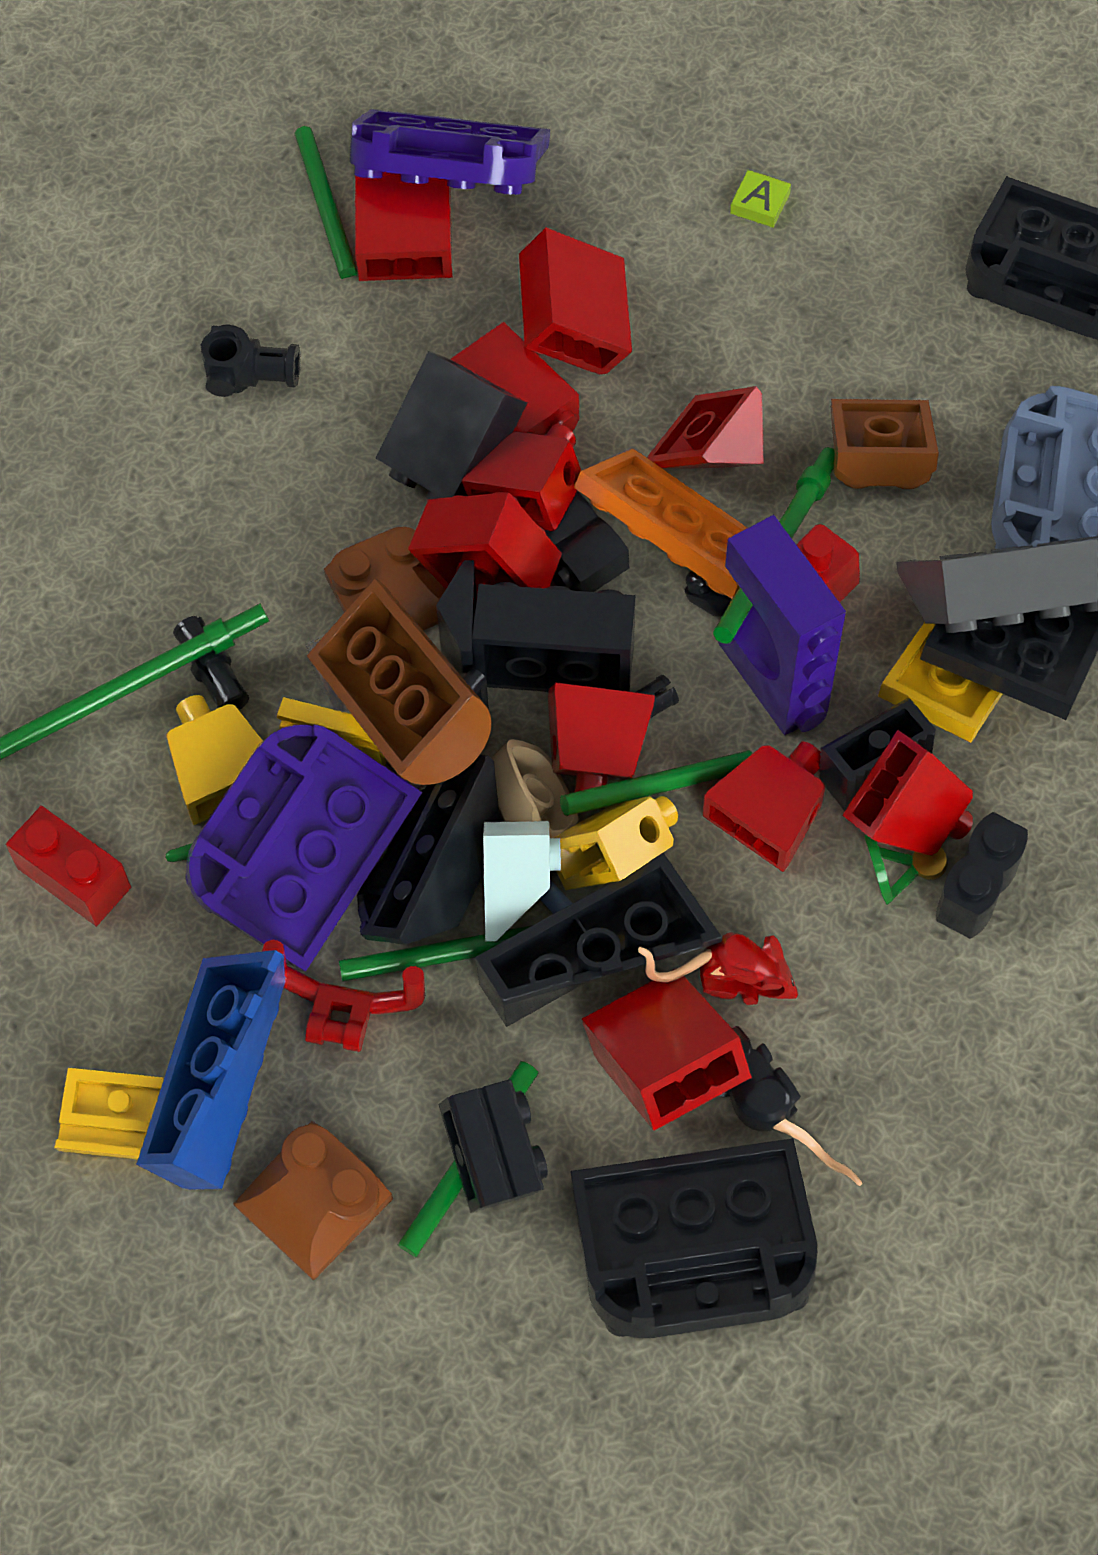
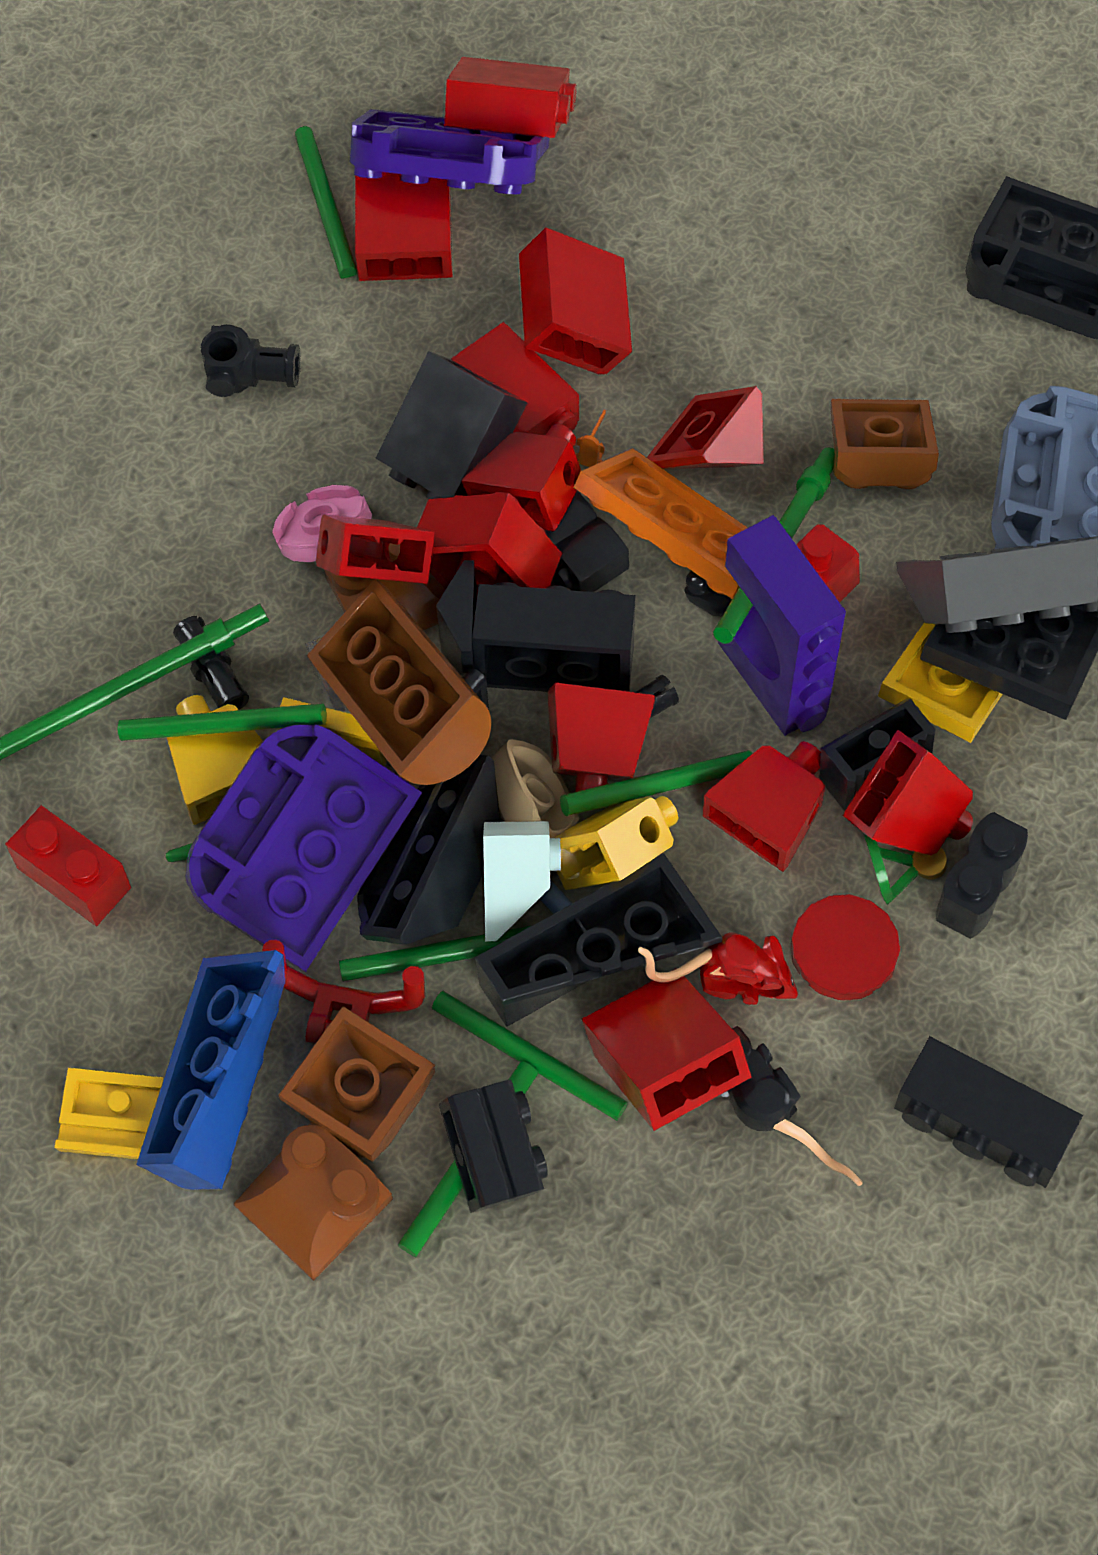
(221, 722): none -> green bar
(299, 526): none -> bright pink tile
(358, 1084): none -> dark orange slope
(362, 549): none -> red torso
(509, 97): none -> red brick
(522, 1050): none -> green bar
(589, 447): none -> orange piece
(696, 1239): black plate -> none
(760, 198): lime tile -> none
(845, 947): none -> red tile
(987, 1113): none -> black brick

